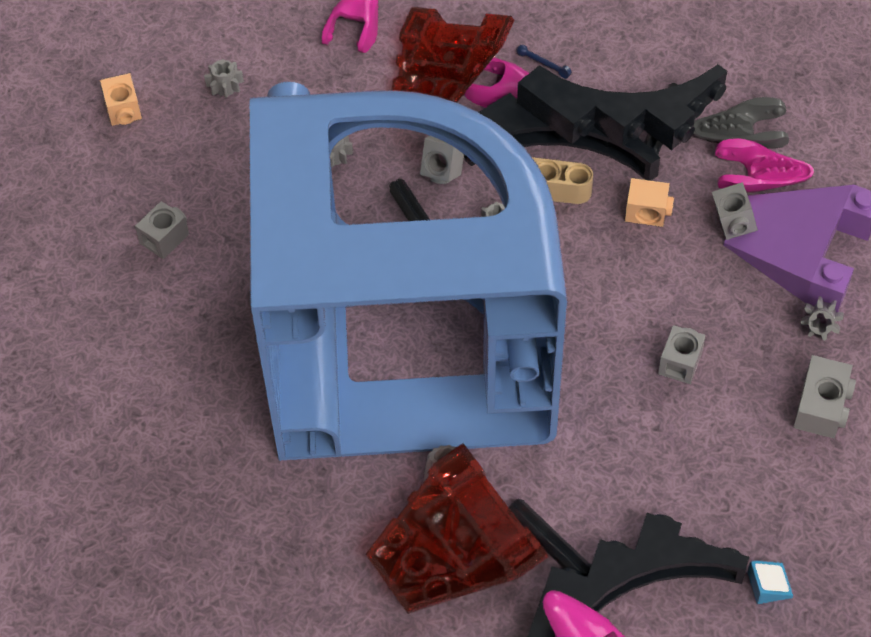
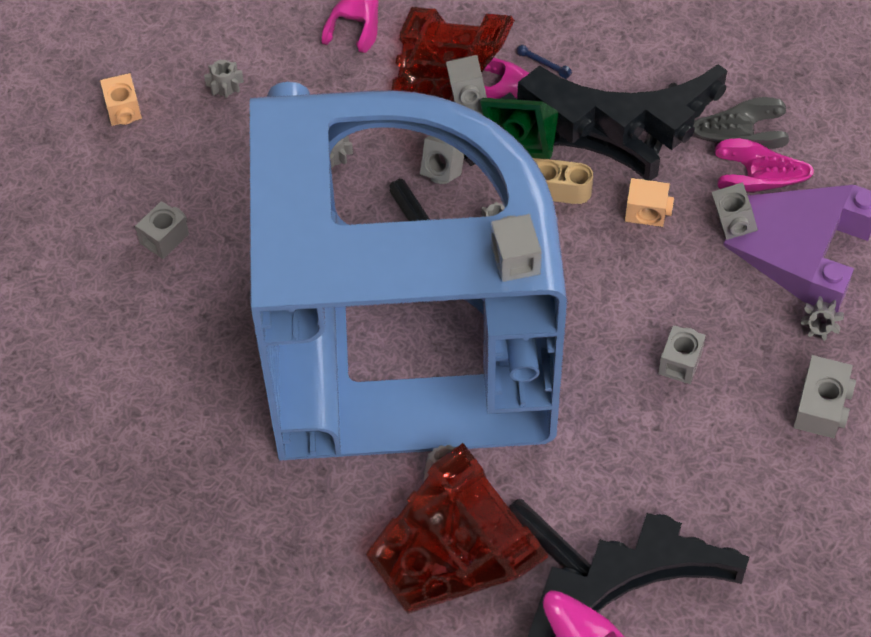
(467, 82): none -> light grey brick
(515, 247): none -> light grey brick
(527, 121): none -> dark green slope
(769, 581): slope -> none

